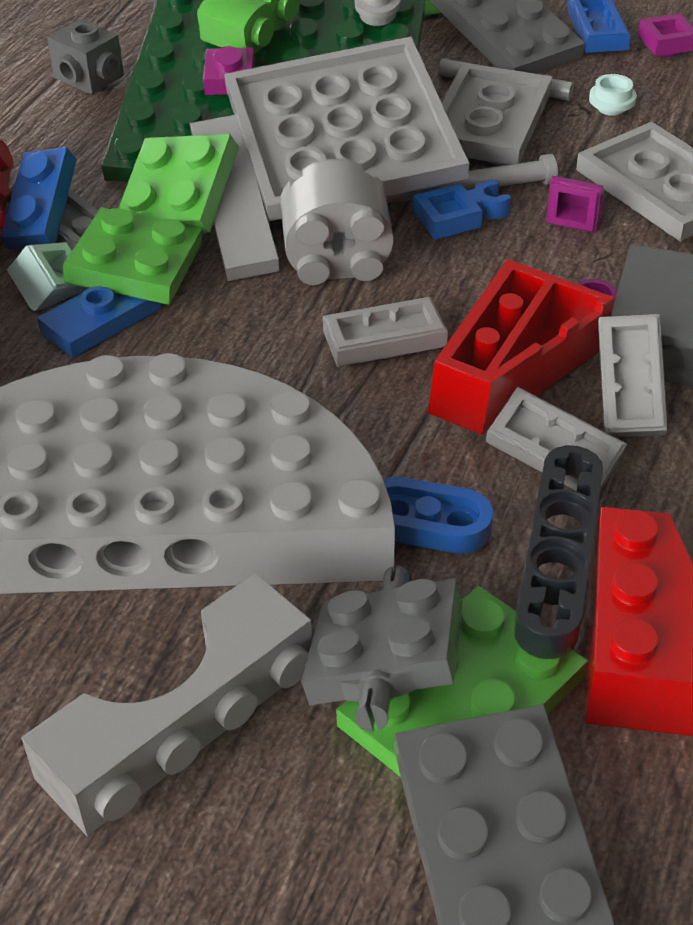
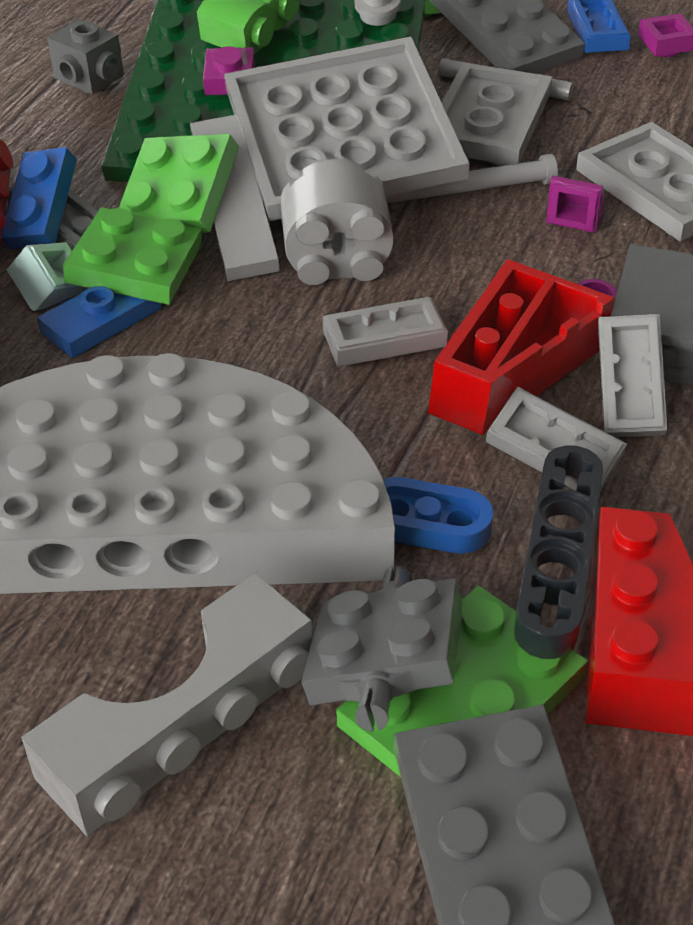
(455, 210): blue plate -> none
(613, 94): light aqua plate -> none

